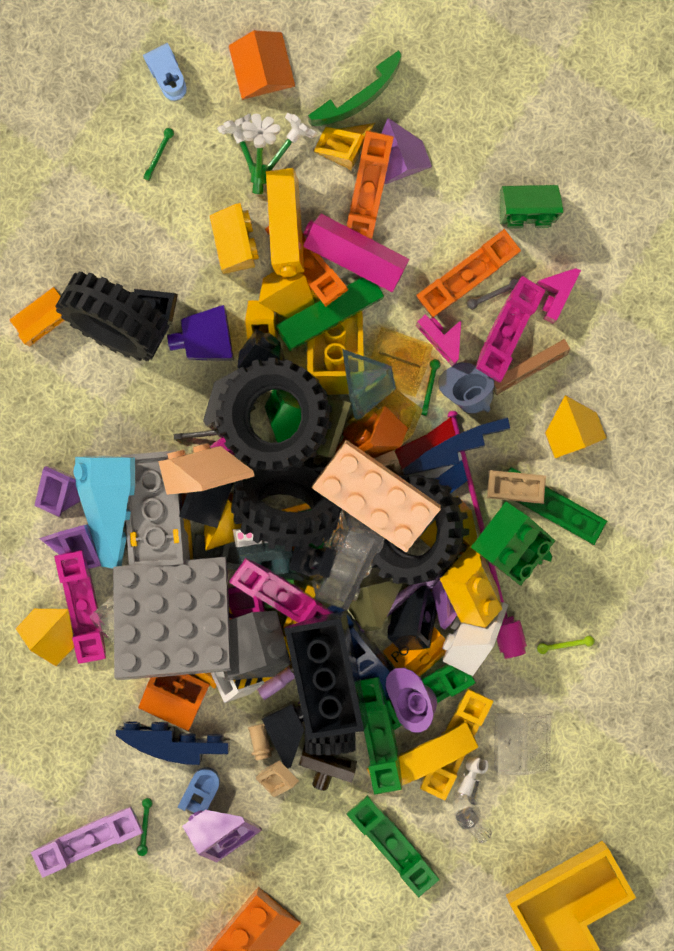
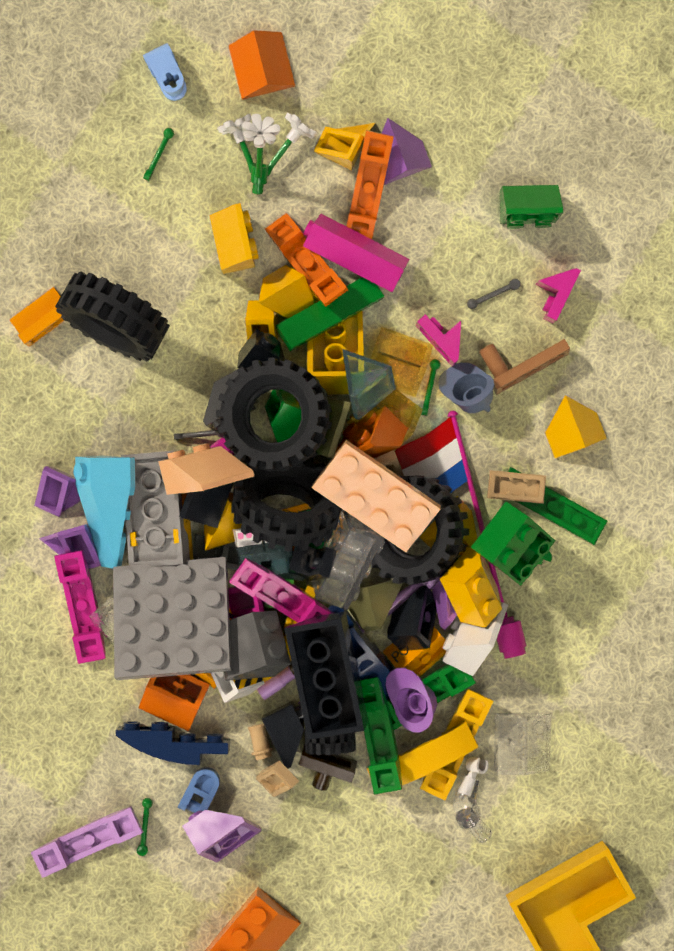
(48, 633): yellow slope -> none
(162, 301): black slope -> none
(204, 336): dark purple torso -> none
(285, 222): yellow brick -> none
(329, 113): green slope -> none
(393, 845): green slope -> none
(447, 452): dark blue slope -> none
(468, 273): orange slope -> none
(508, 328): dark pink slope -> none
(542, 648): lime hinge -> none

